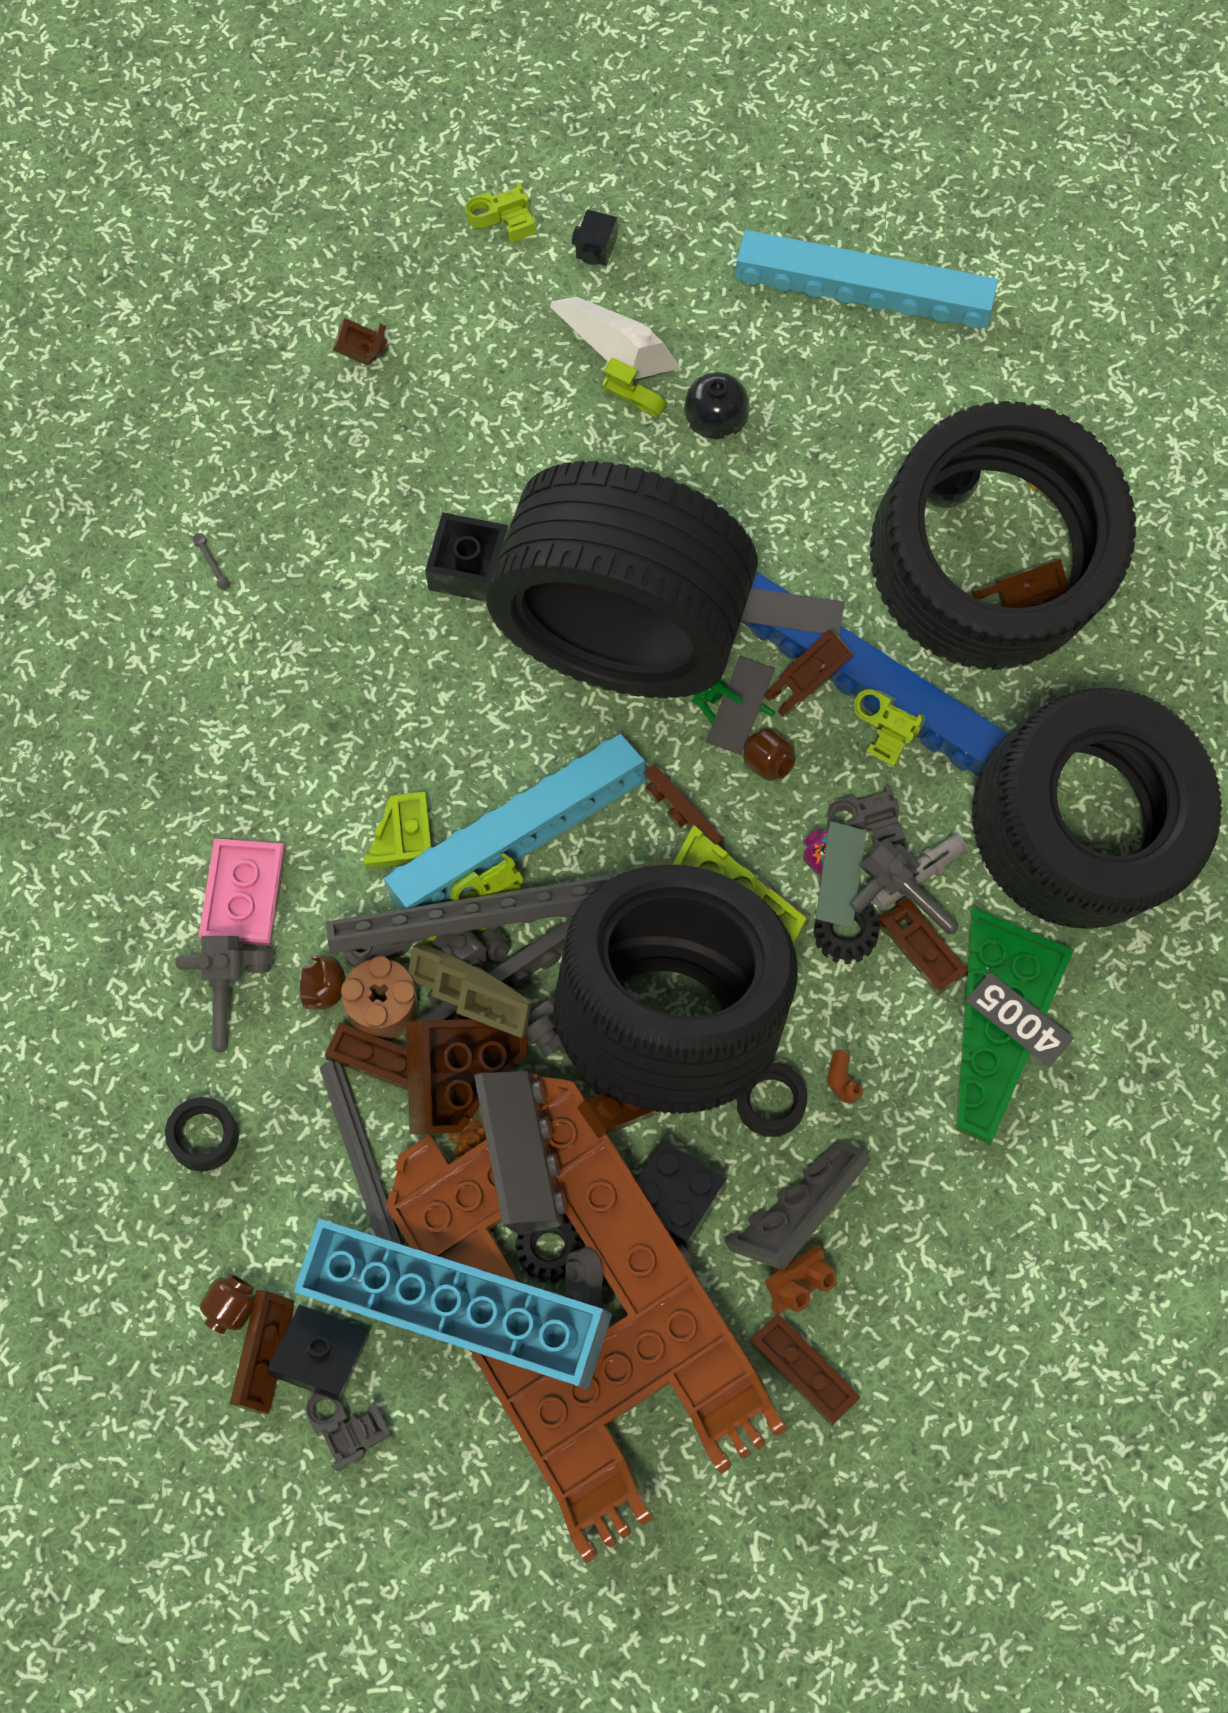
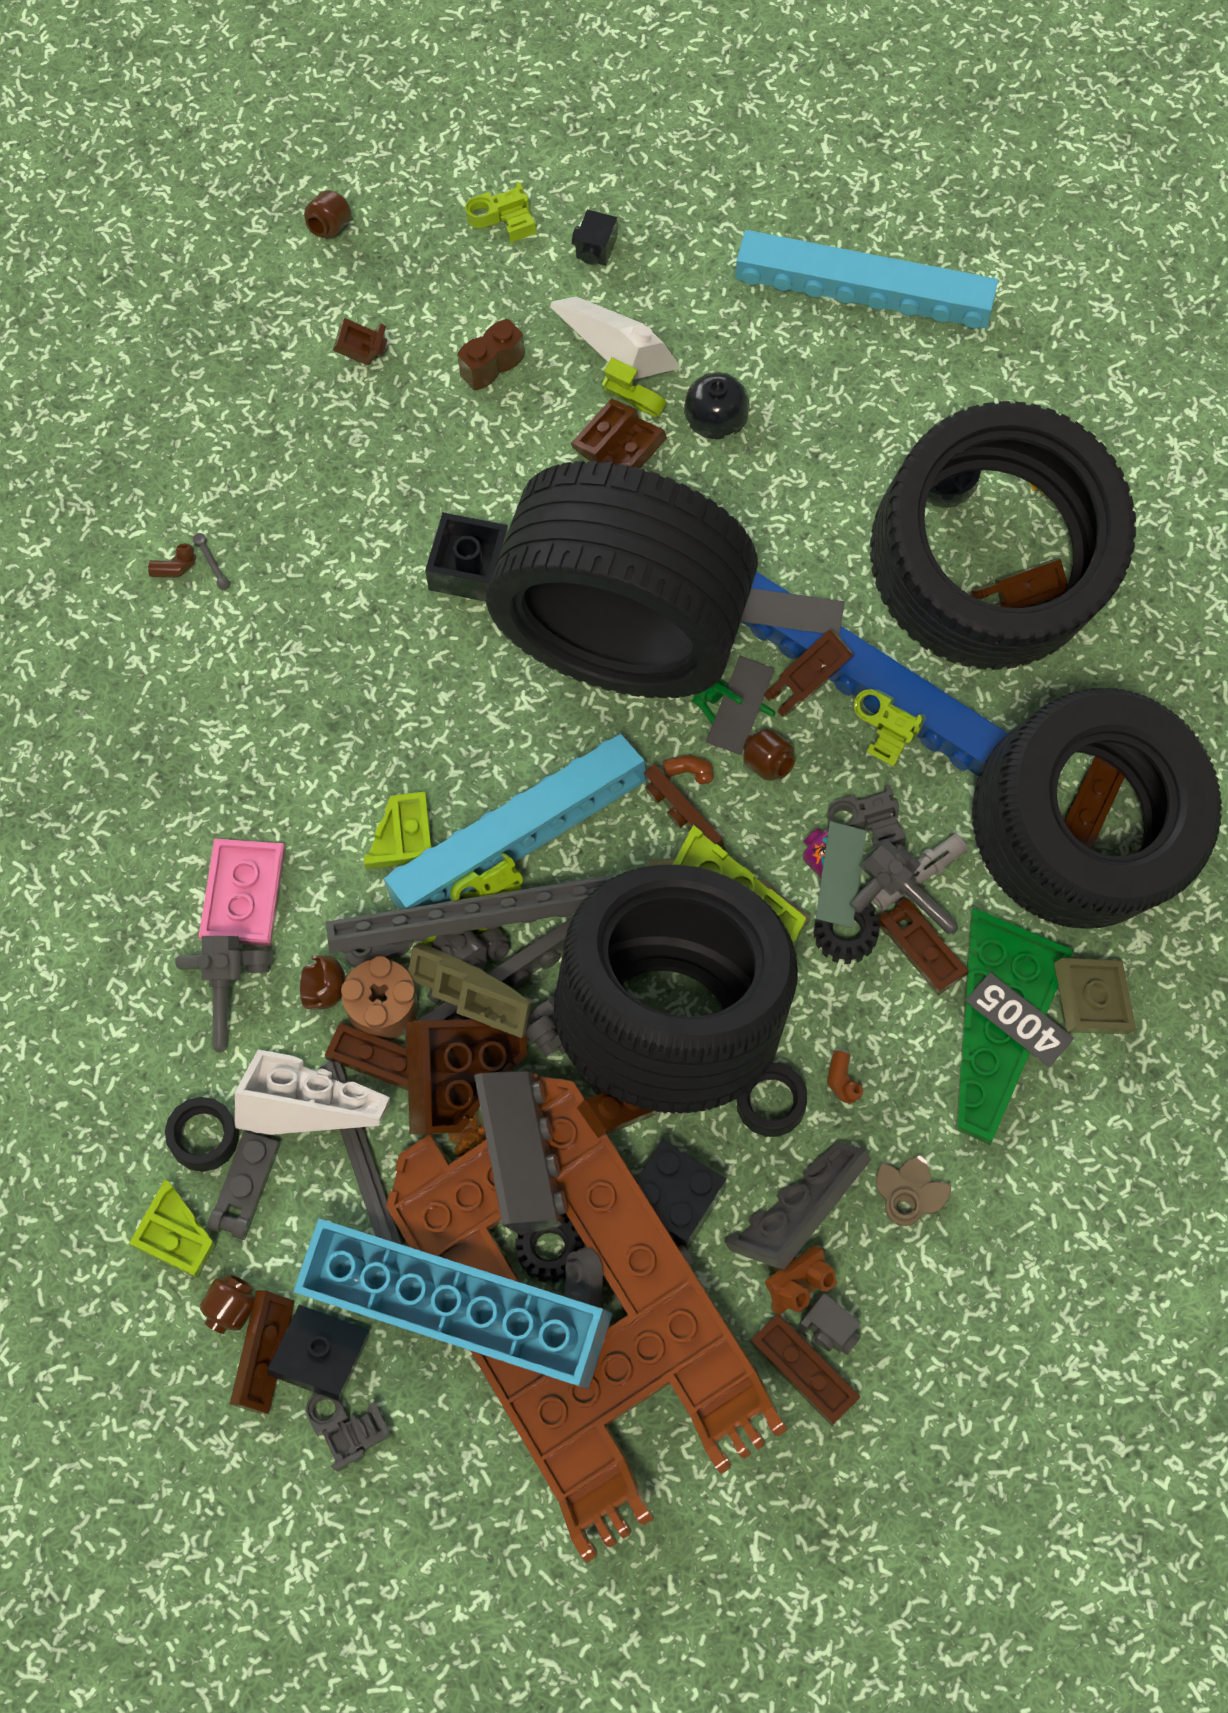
(173, 1233): none -> lime wing
(176, 566): none -> reddish brown arm
(244, 1184): none -> dark grey plate
(289, 1098): none -> white wedge
(327, 214): none -> reddish brown head
(489, 355): none -> reddish brown brick
(619, 437): none -> reddish brown slope
(692, 764): none -> dark orange arm
(831, 1326): none -> dark grey brick
(913, 1186): none -> dark tan plate
(1094, 801): none -> reddish brown plate
(1094, 996): none -> olive plate

